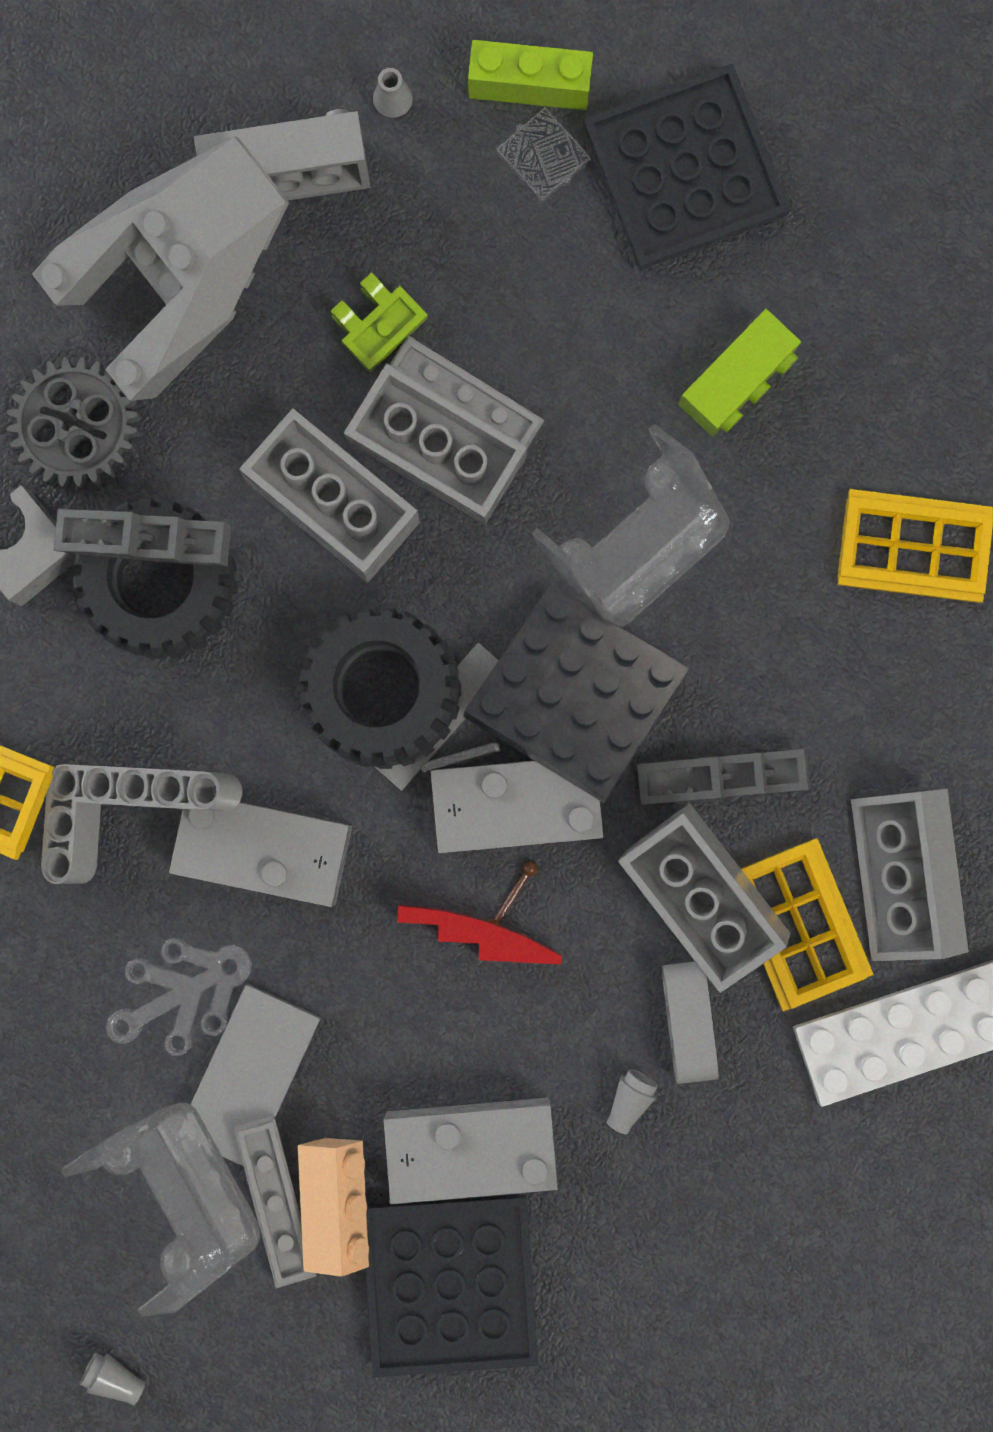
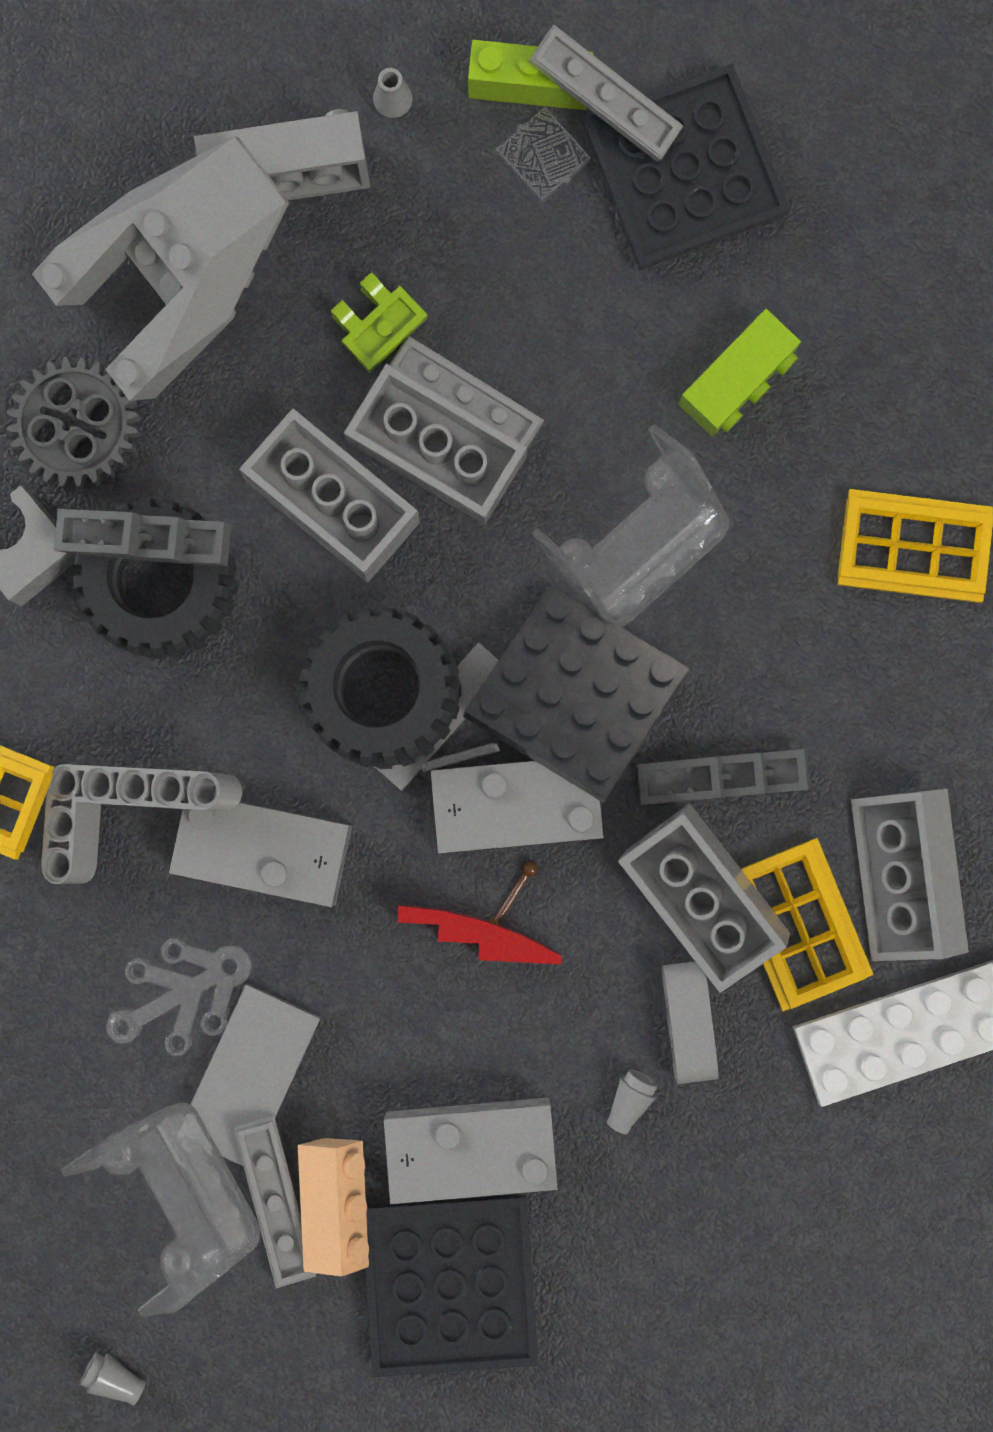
(605, 93): none -> light grey tile

